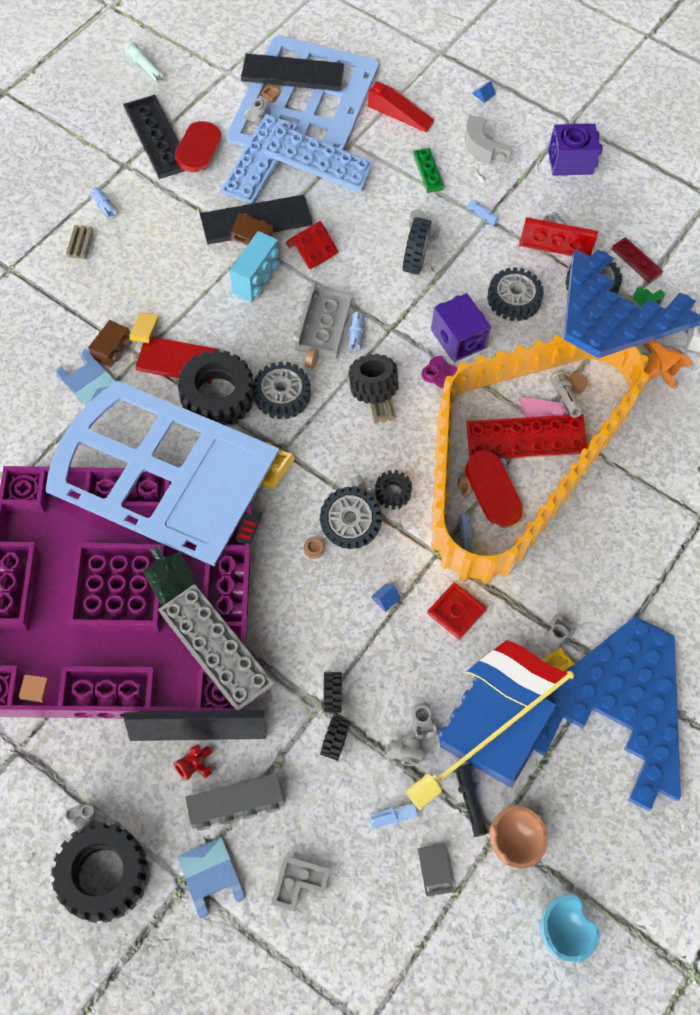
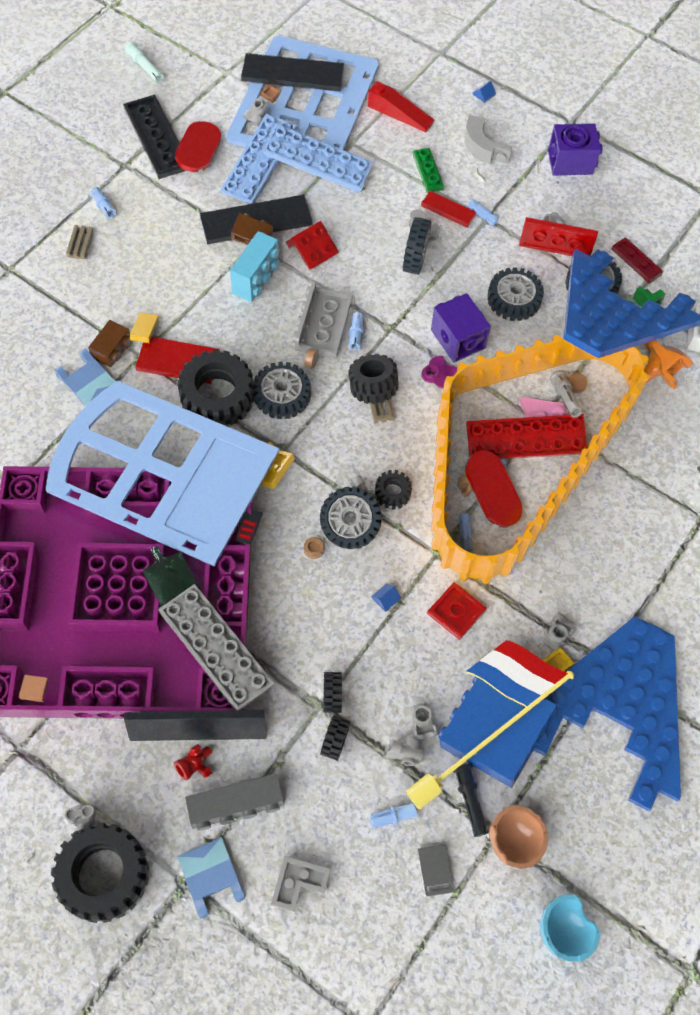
(448, 209): none -> red tile

